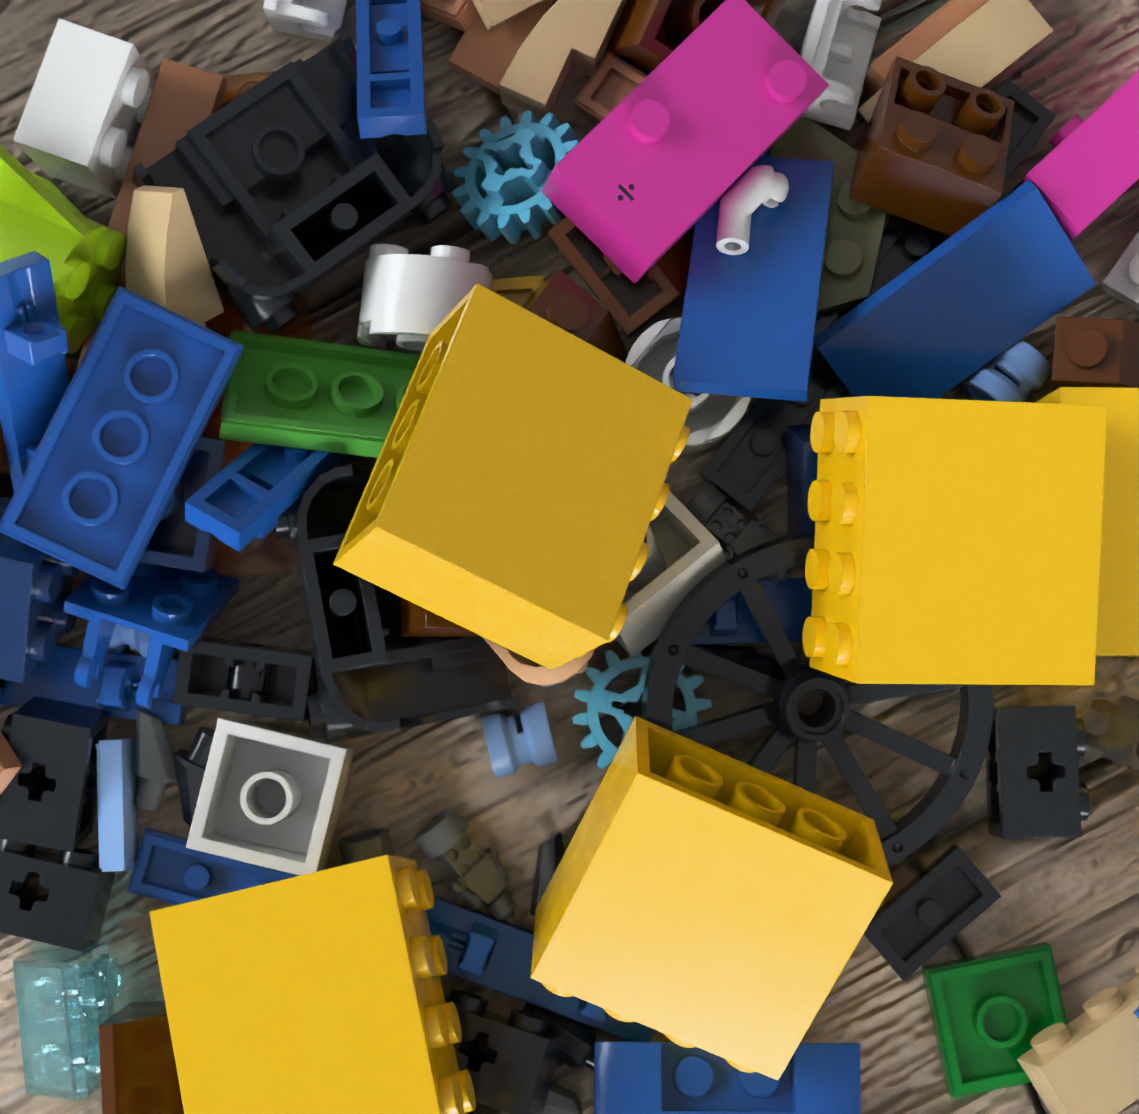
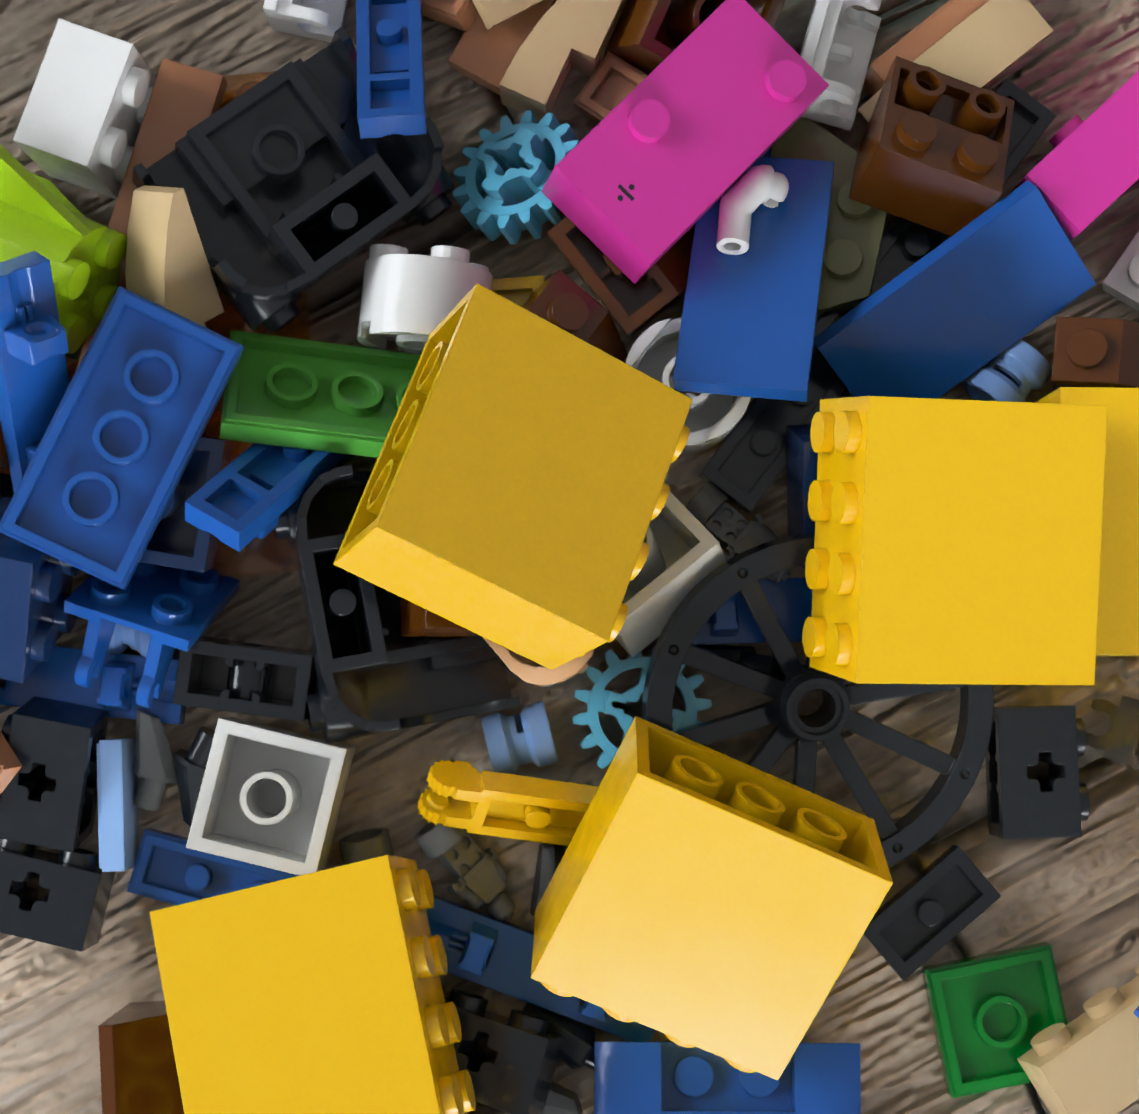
(59, 1008): clear light blue slope -> none
(504, 803): none -> yellow hinge

